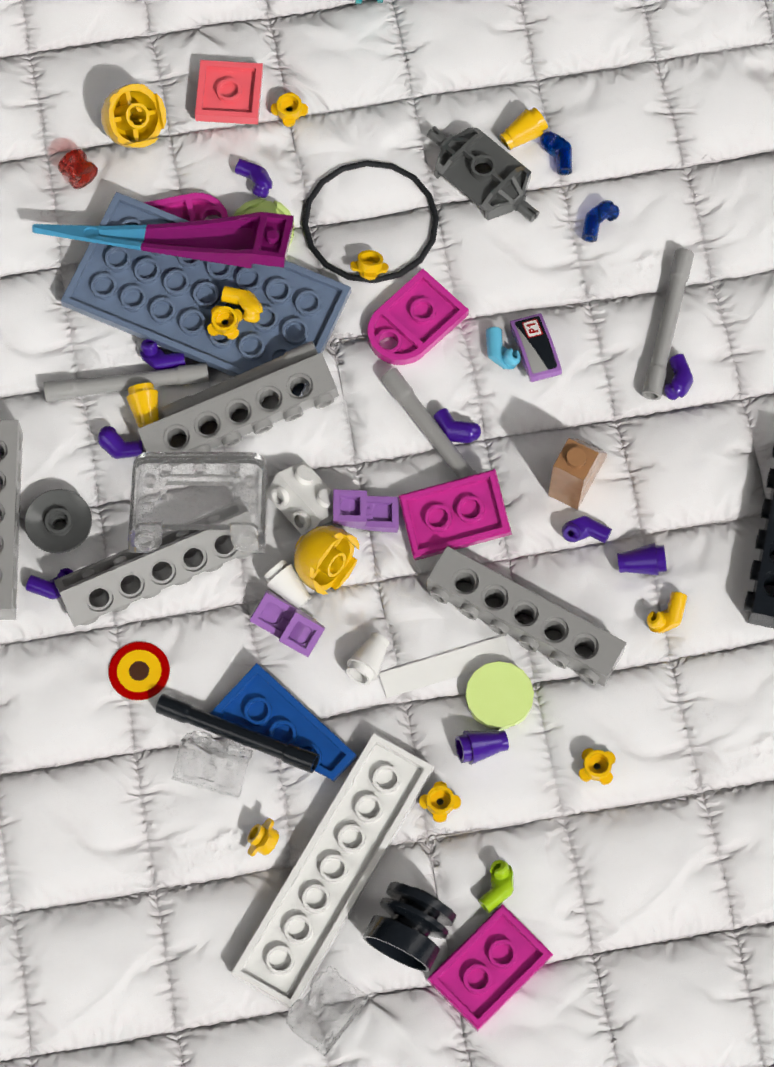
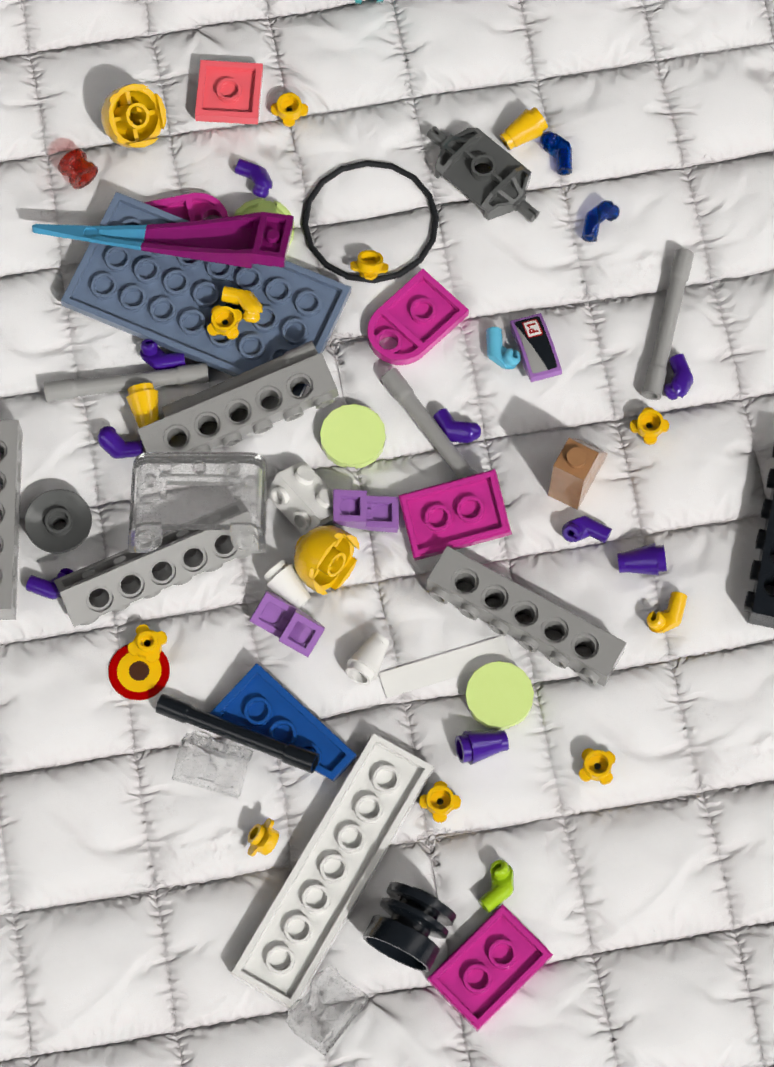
(150, 652): none -> yellow plate
(352, 436): none -> yellowish green tile
(653, 417): none -> yellow plate

